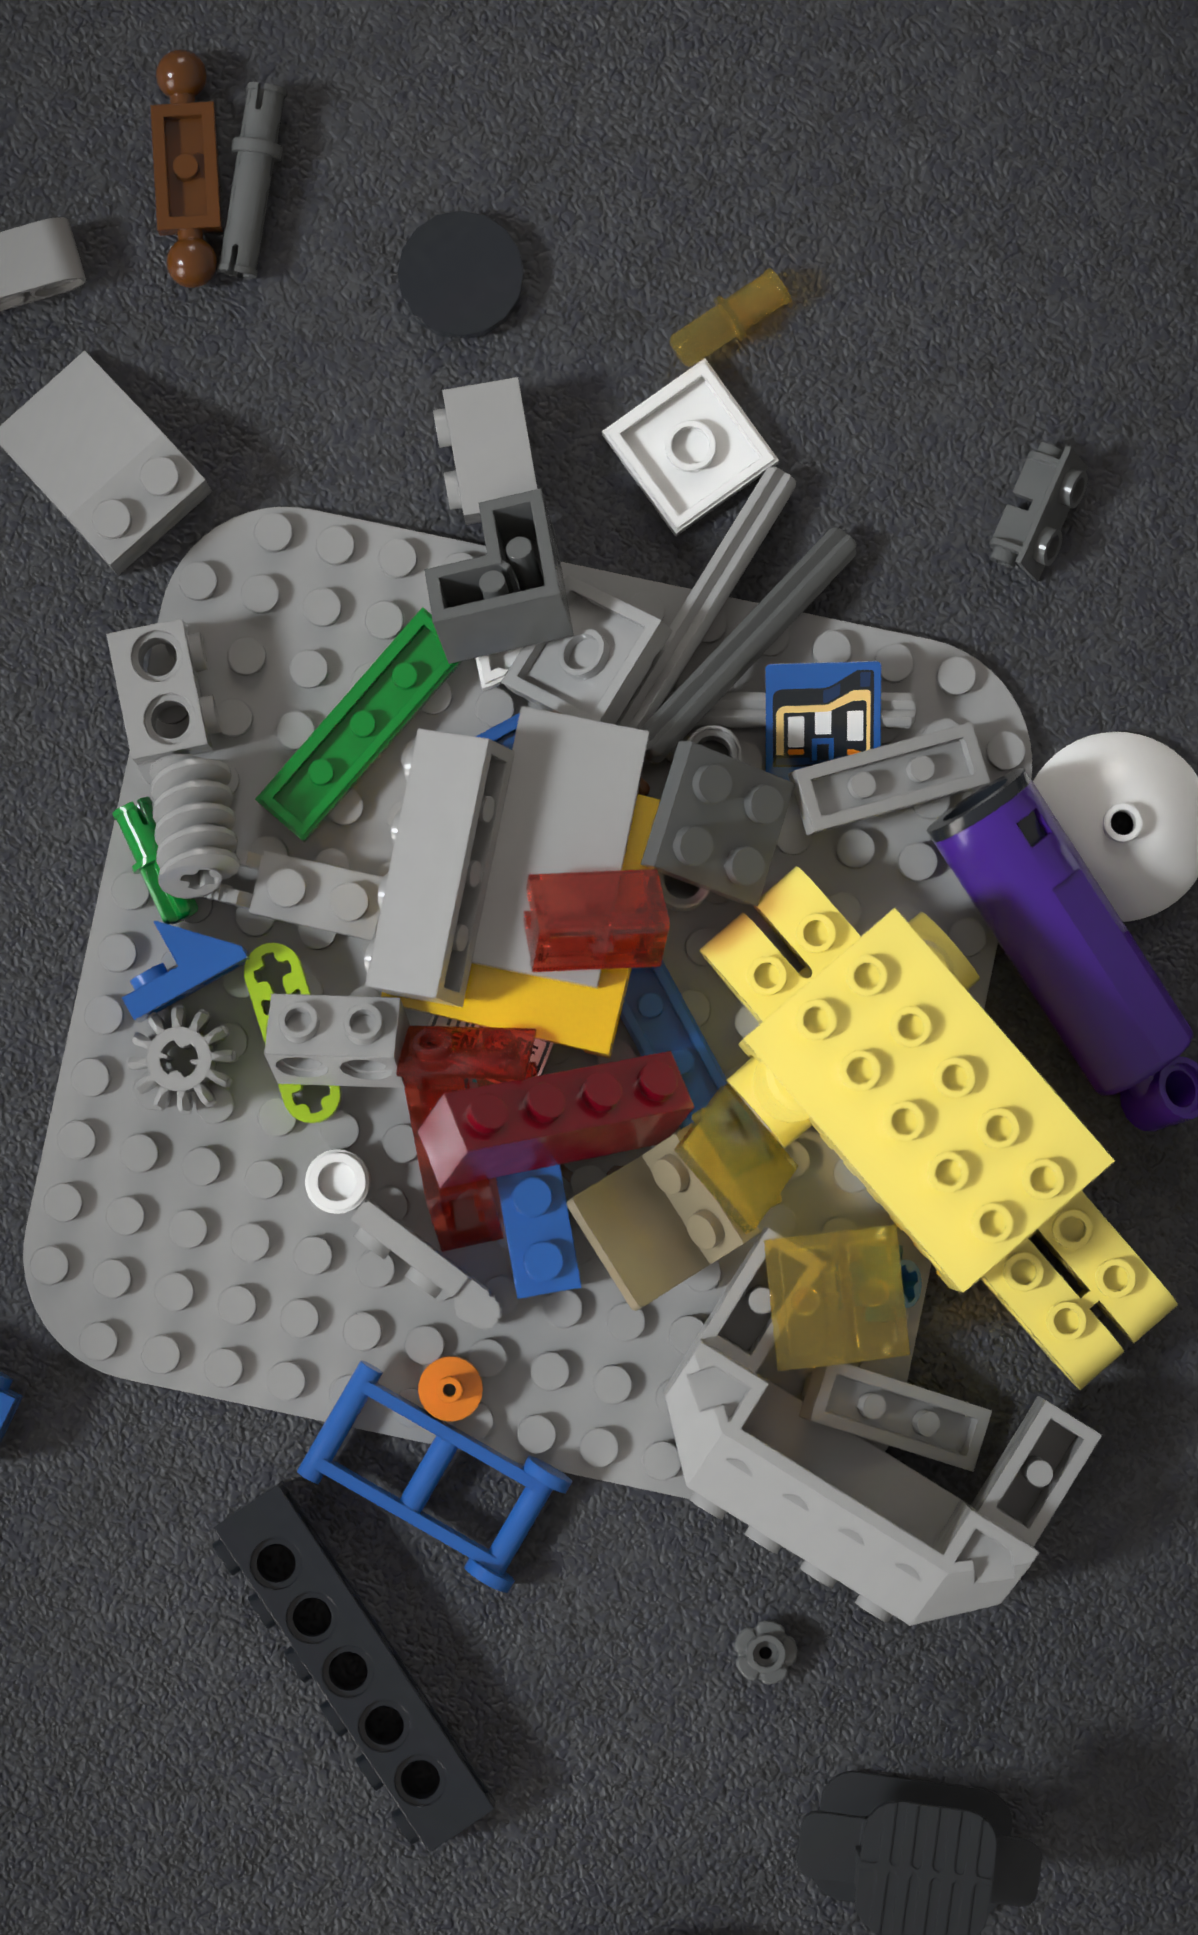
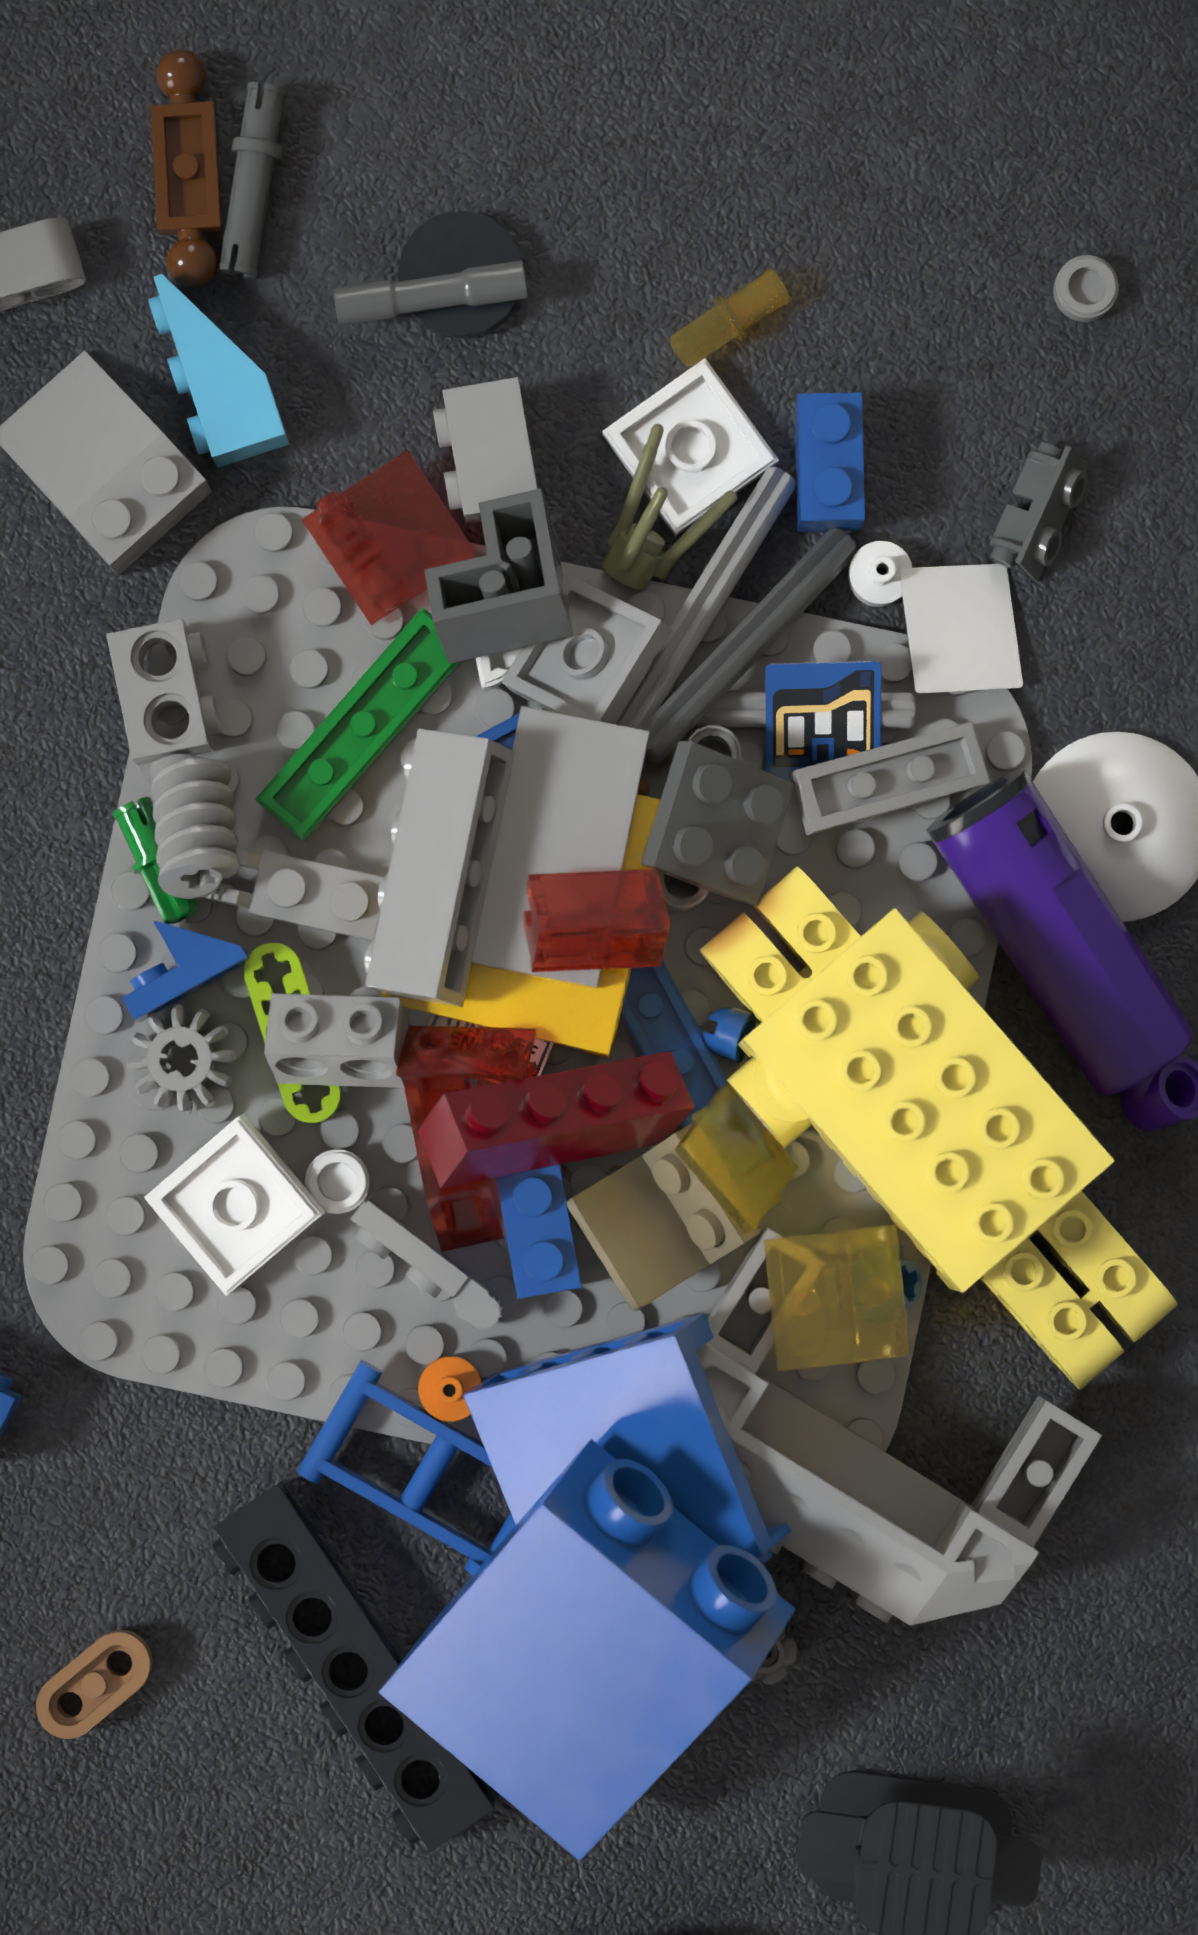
(95, 1683): none -> medium nougat plate
(228, 389): none -> medium azure slope
(234, 1204): none -> white tile
(386, 535): none -> clear red hinge
(470, 287): none -> dark grey piece
(590, 1649): none -> brick
(636, 548): none -> olive plant
(639, 1402): none -> panel
(731, 1029): none -> blue hinge
(829, 461): none -> blue brick
(867, 583): none -> white tile
(895, 1414): light grey hinge -> none
(961, 628): none -> white sticker
(1085, 288): none -> light grey tile

